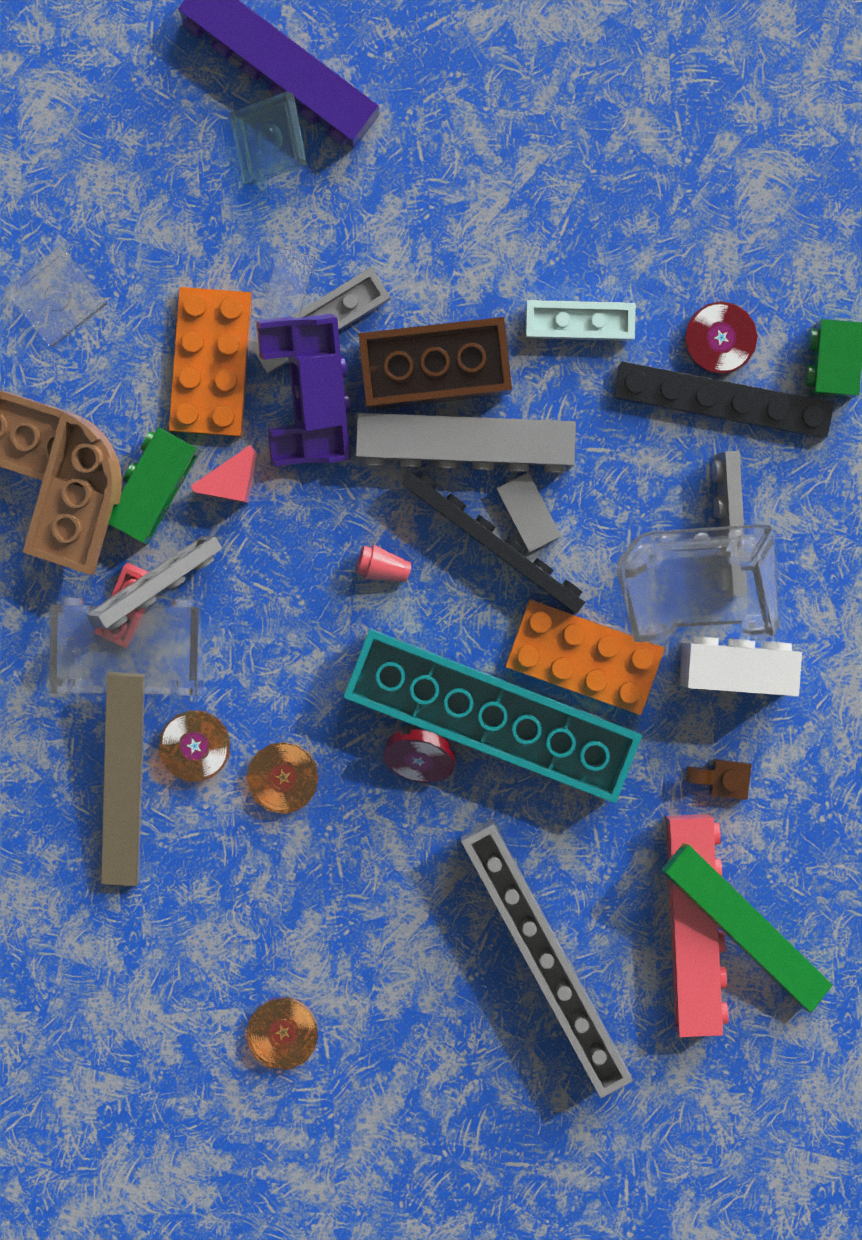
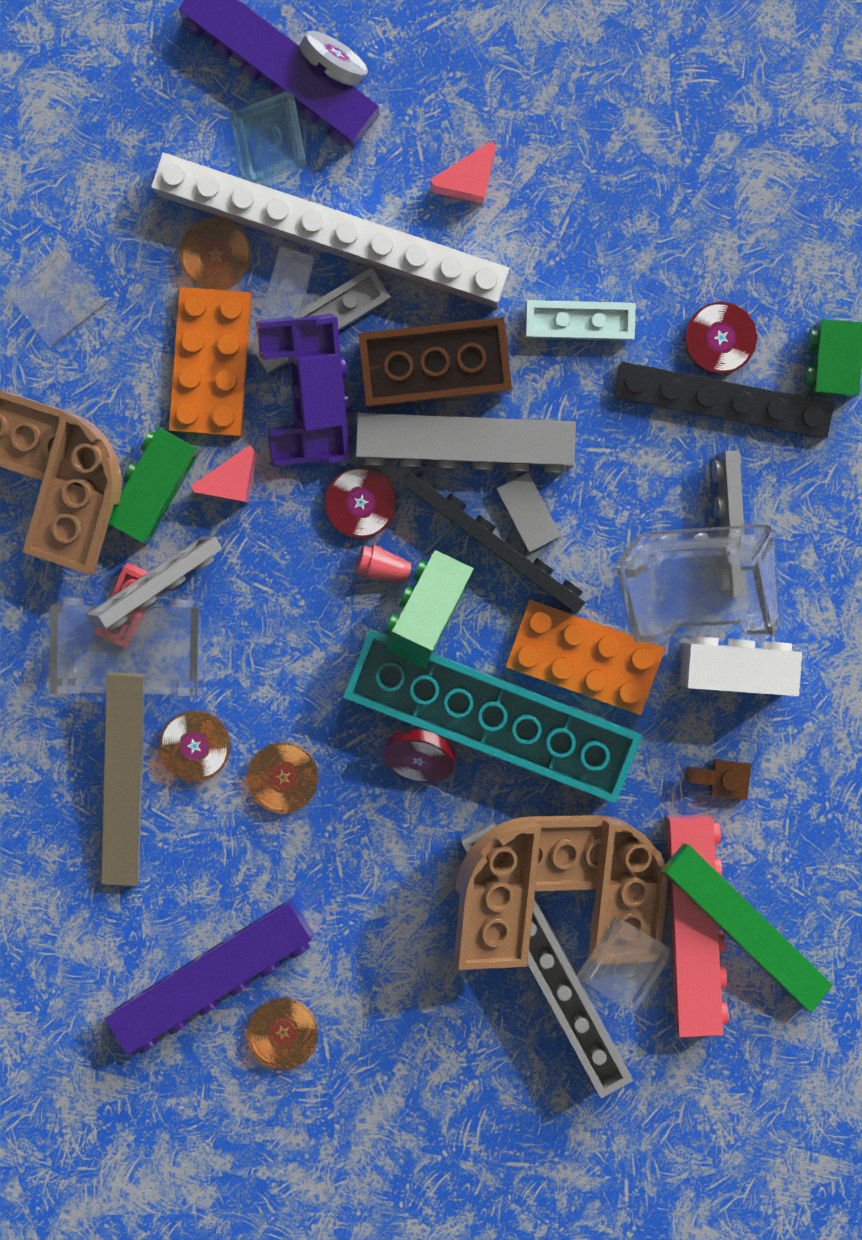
(209, 977): none -> dark purple brick
(215, 253): none -> clear orange tile
(330, 230): none -> white brick
(338, 59): none -> light grey tile
(360, 502): none -> dark red tile
(427, 608): none -> brick
(468, 177): none -> coral slope
(553, 855): none -> medium nougat plate
(625, 963): none -> clear tile

